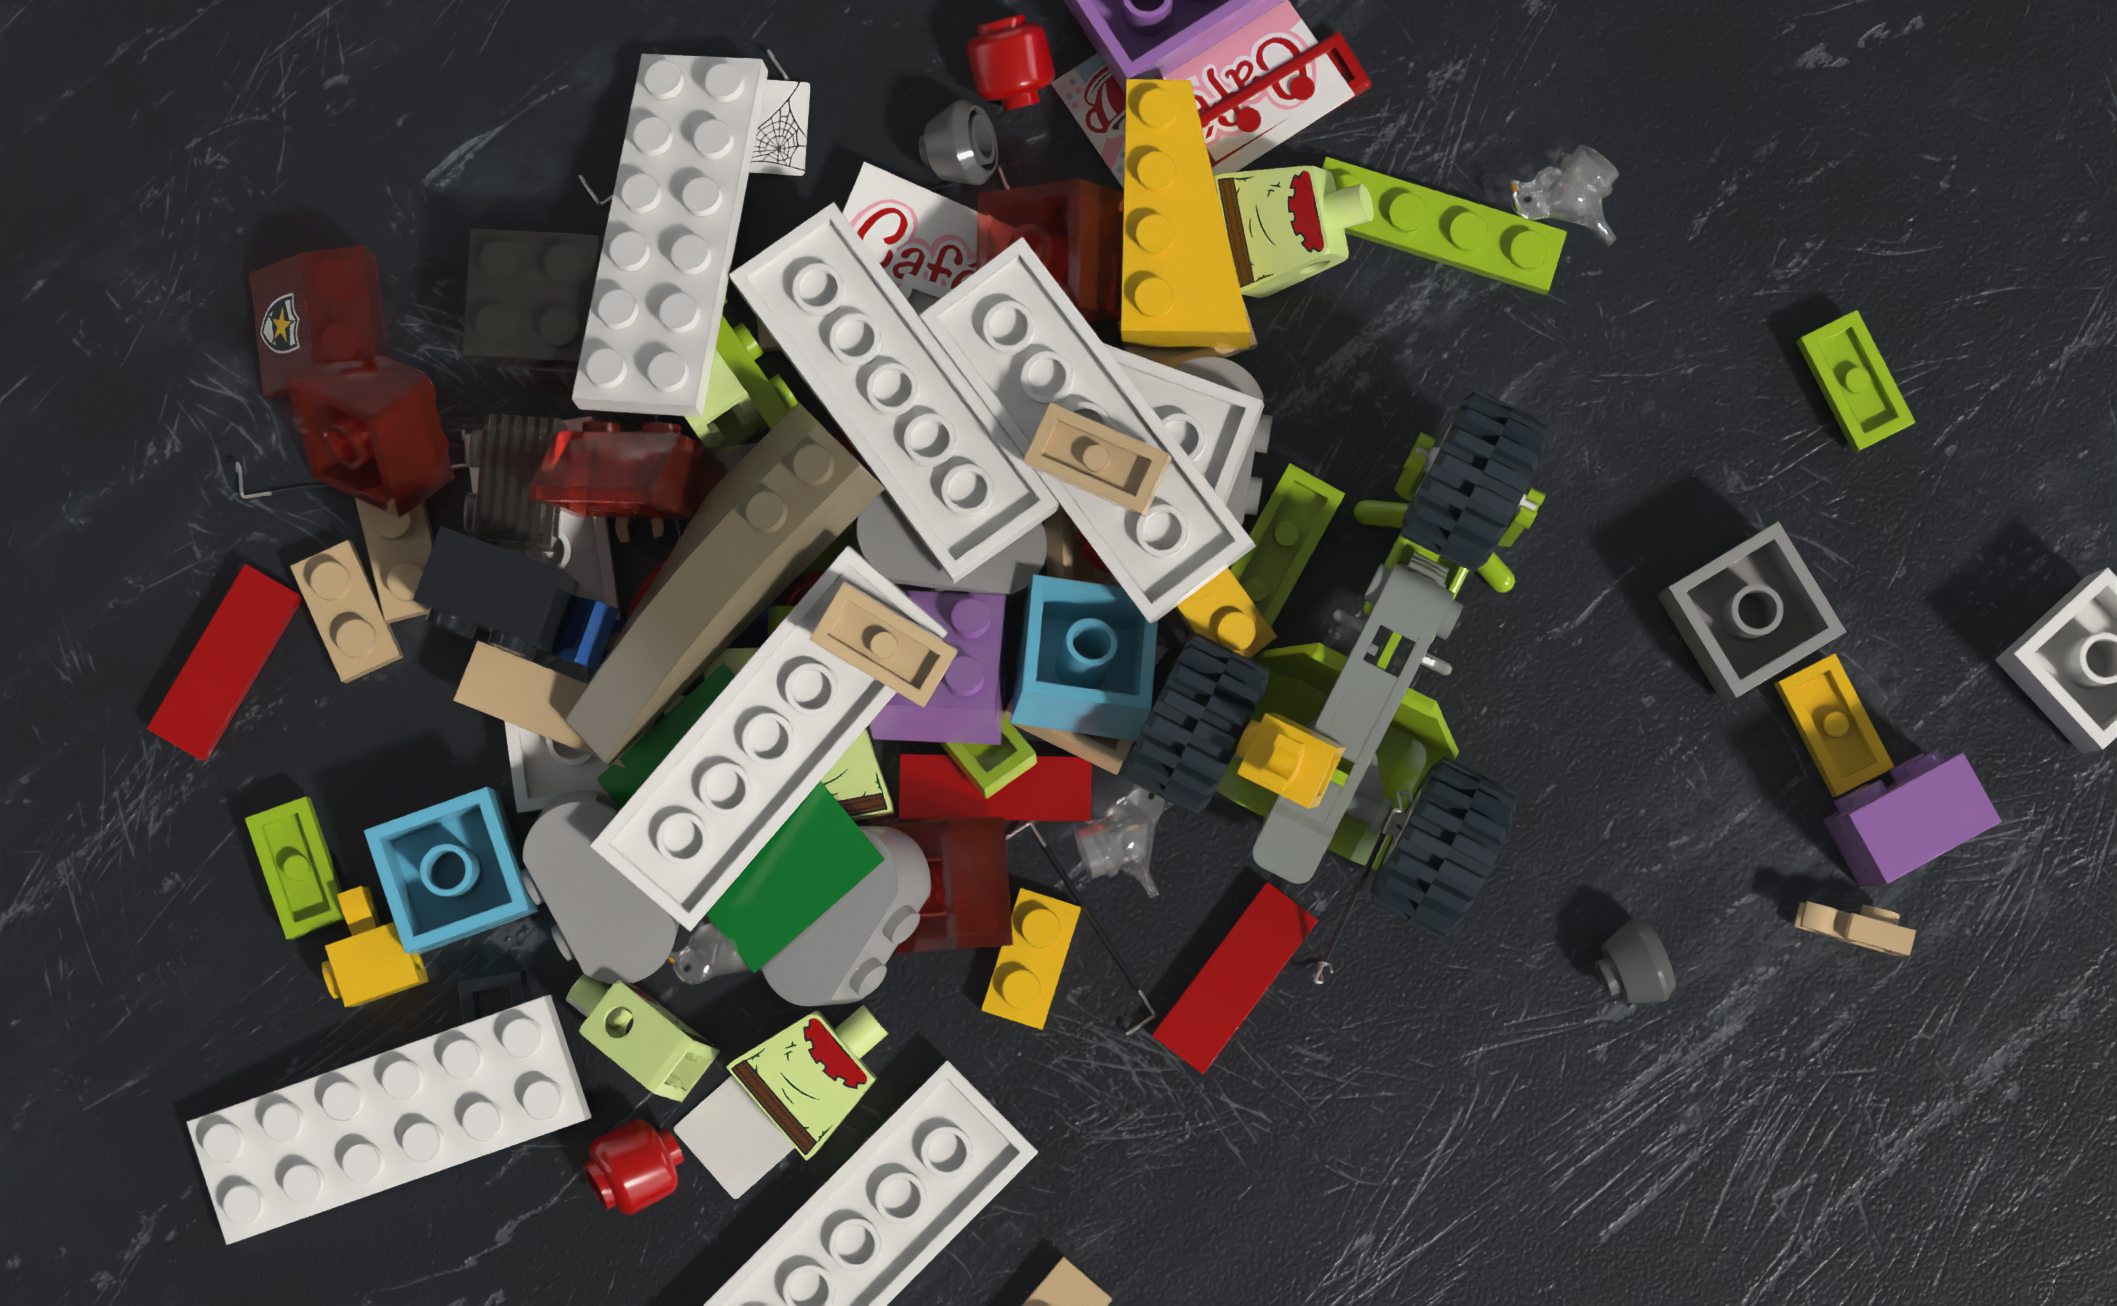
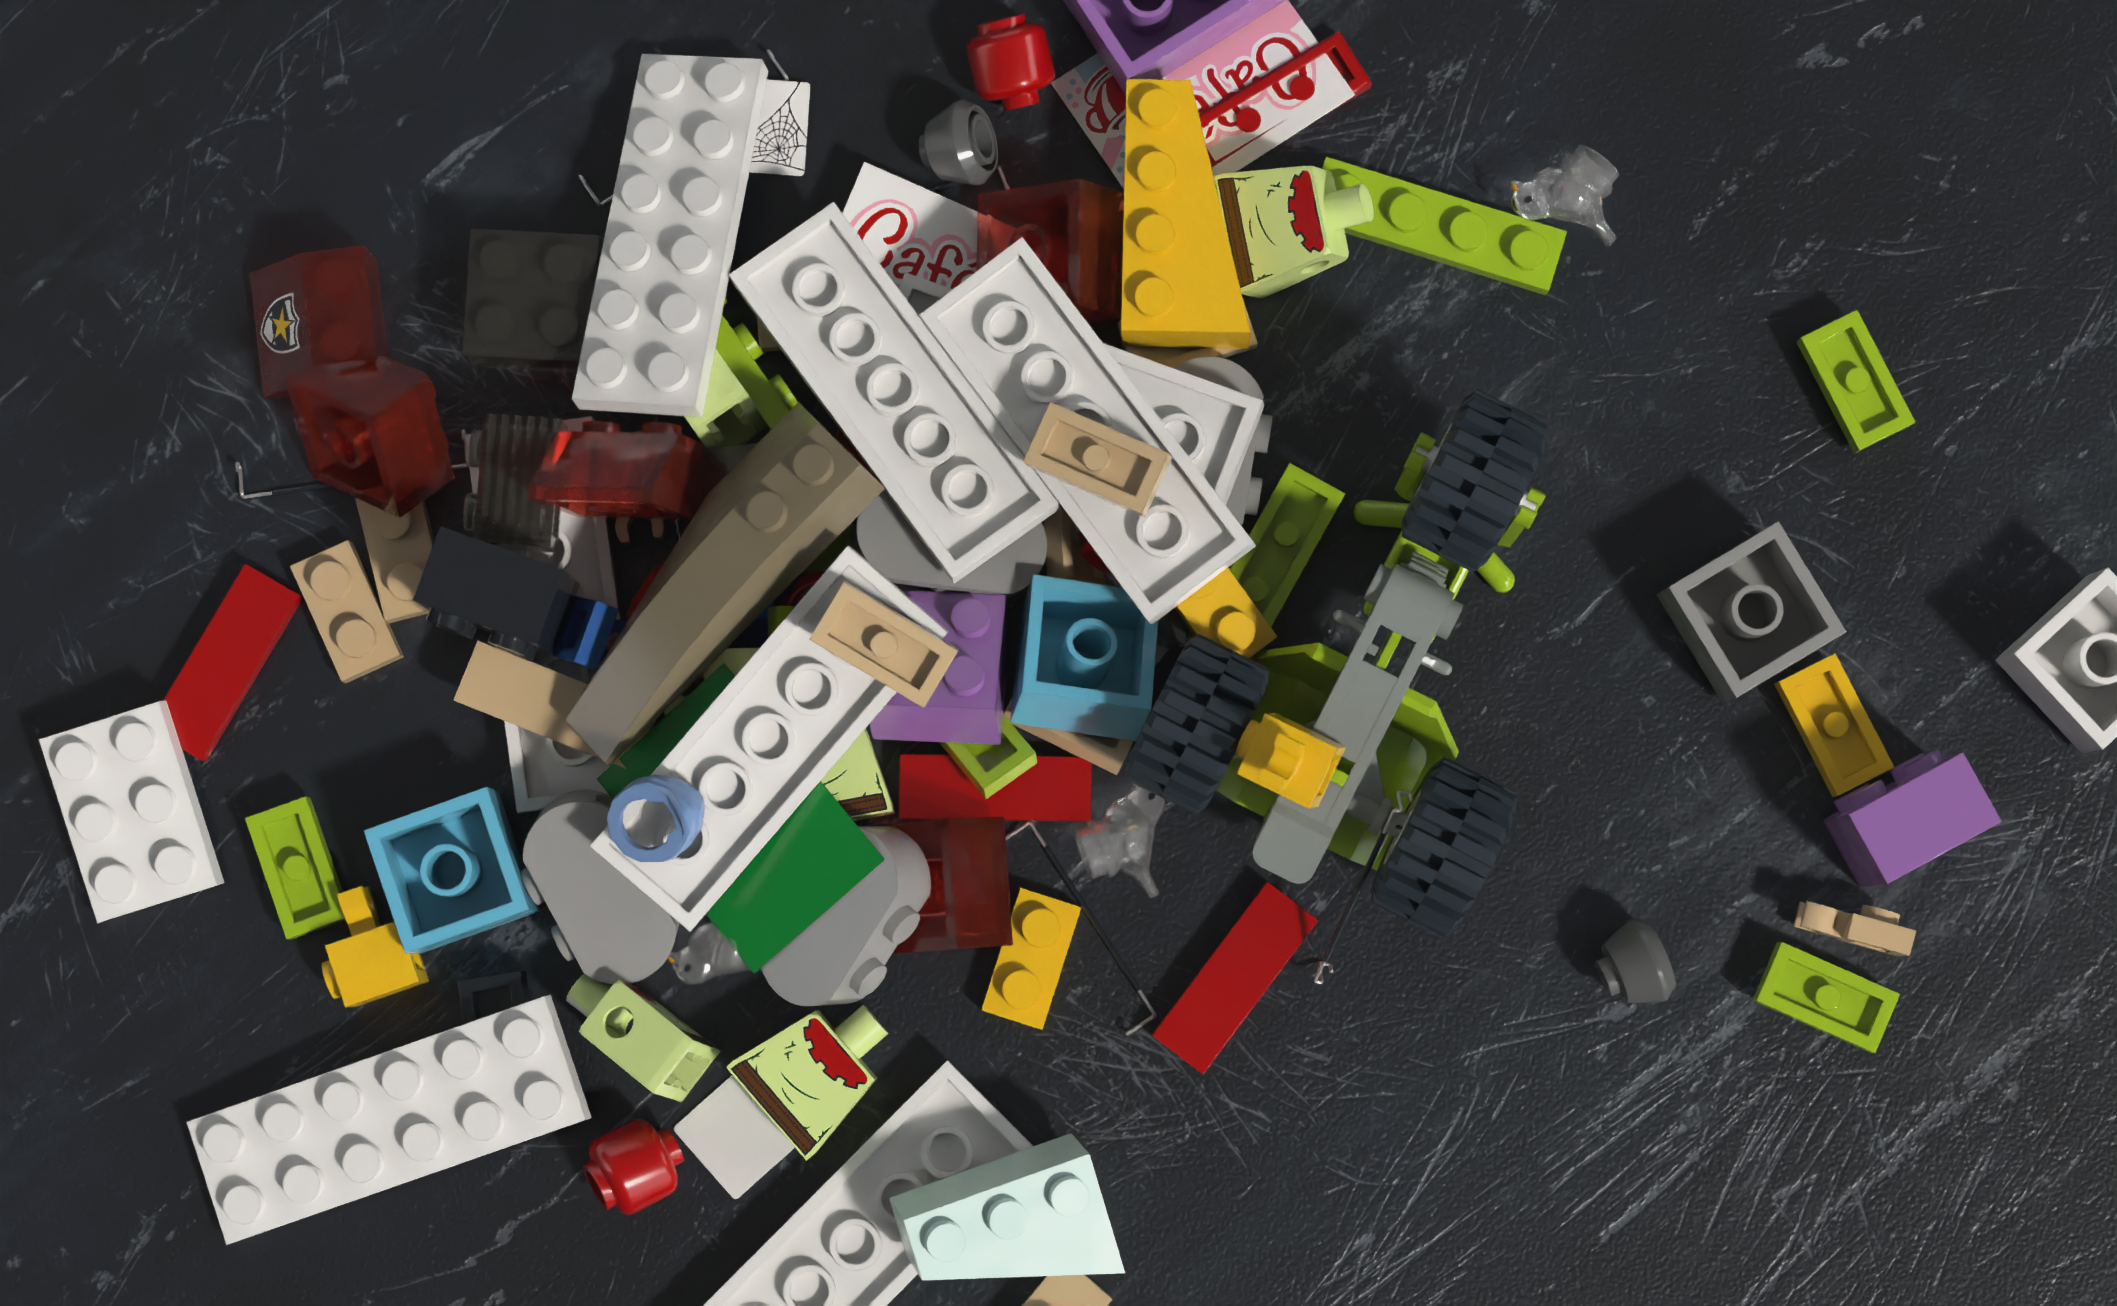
(131, 811): none -> white plate
(680, 798): none -> medium blue piece
(1011, 1218): none -> light aqua wedge
(1826, 997): none -> lime plate

